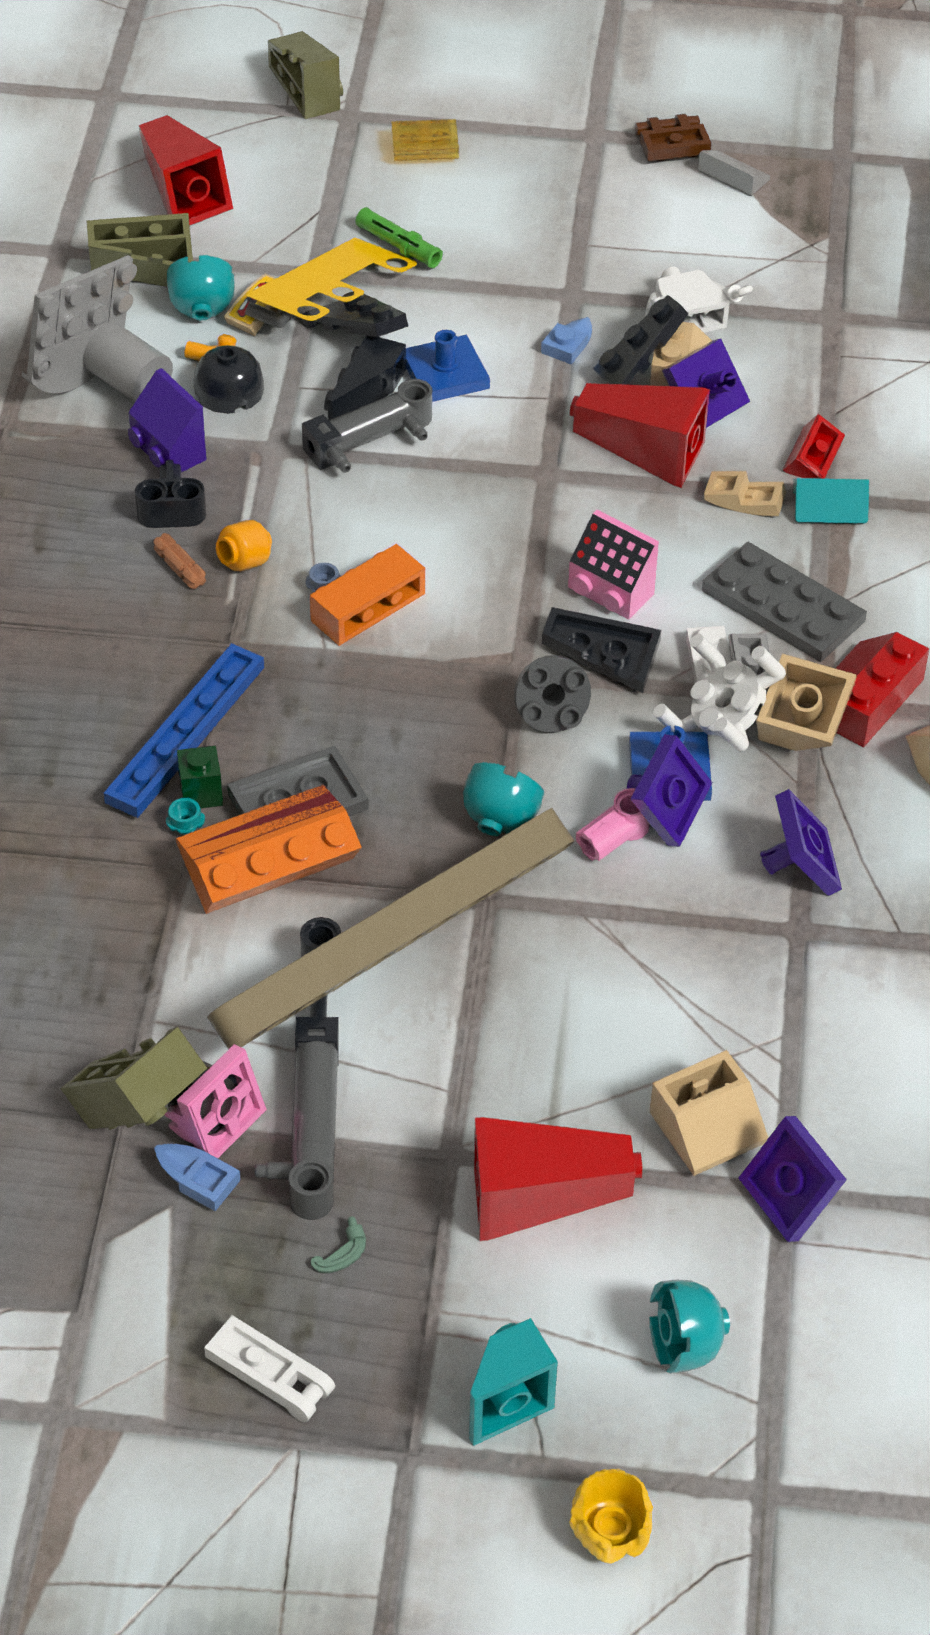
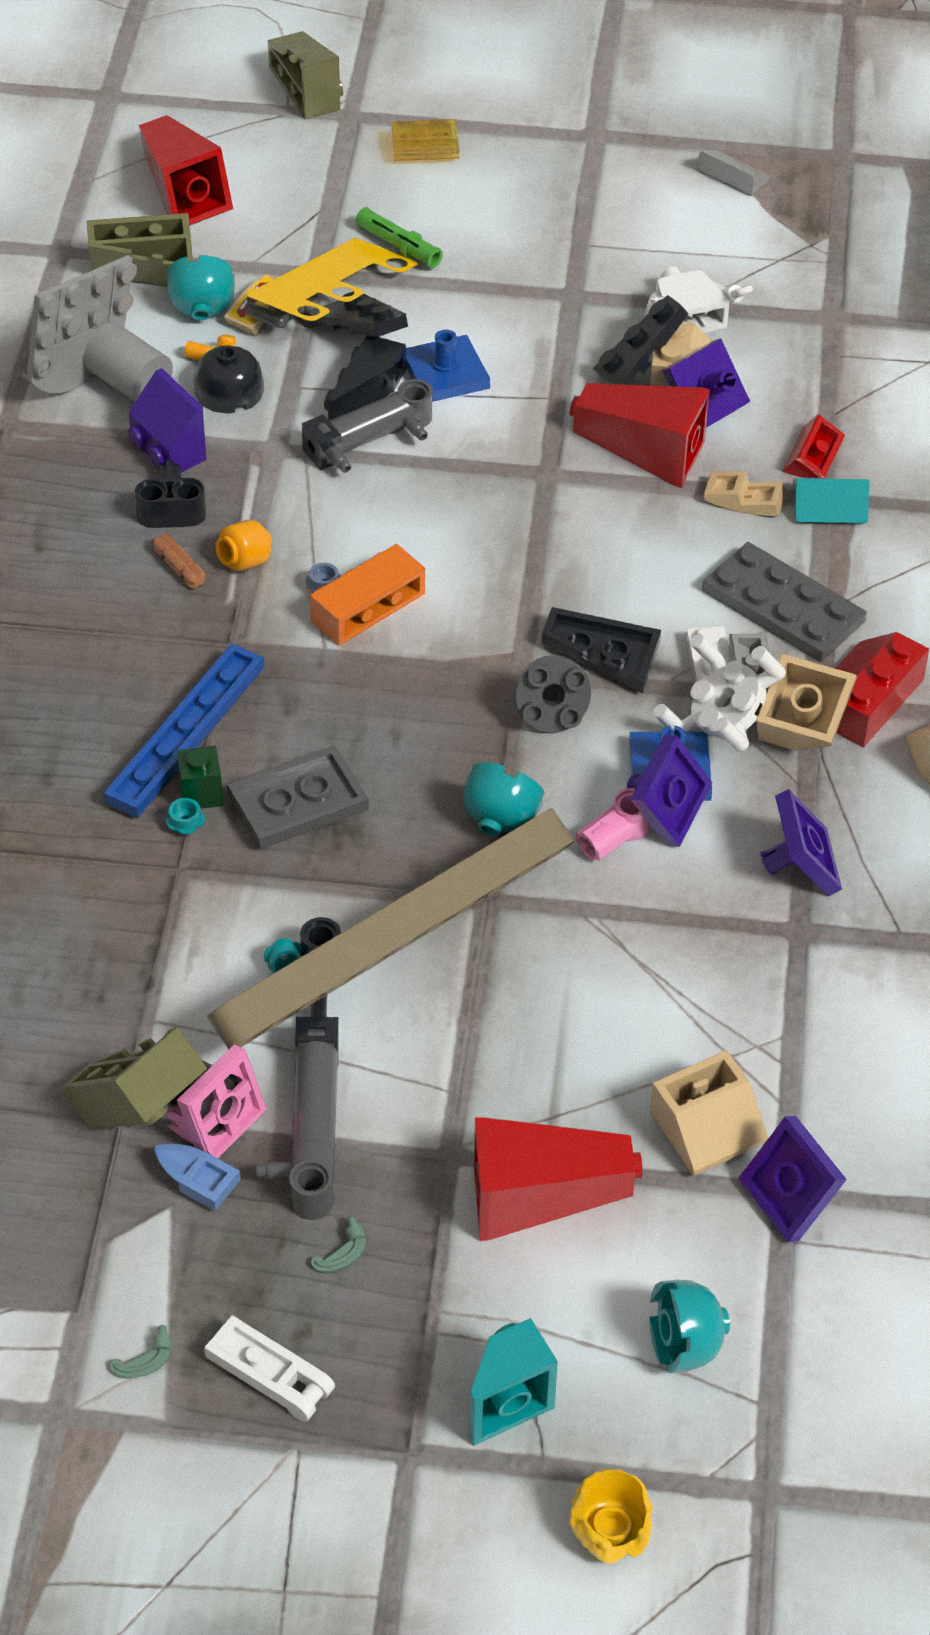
(148, 1362): none -> sand green piece
(268, 847): orange slope -> none
(282, 946): none -> teal plate
(567, 340): medium blue plate -> none
(614, 565): slope -> none
(672, 137): reddish brown plate -> none

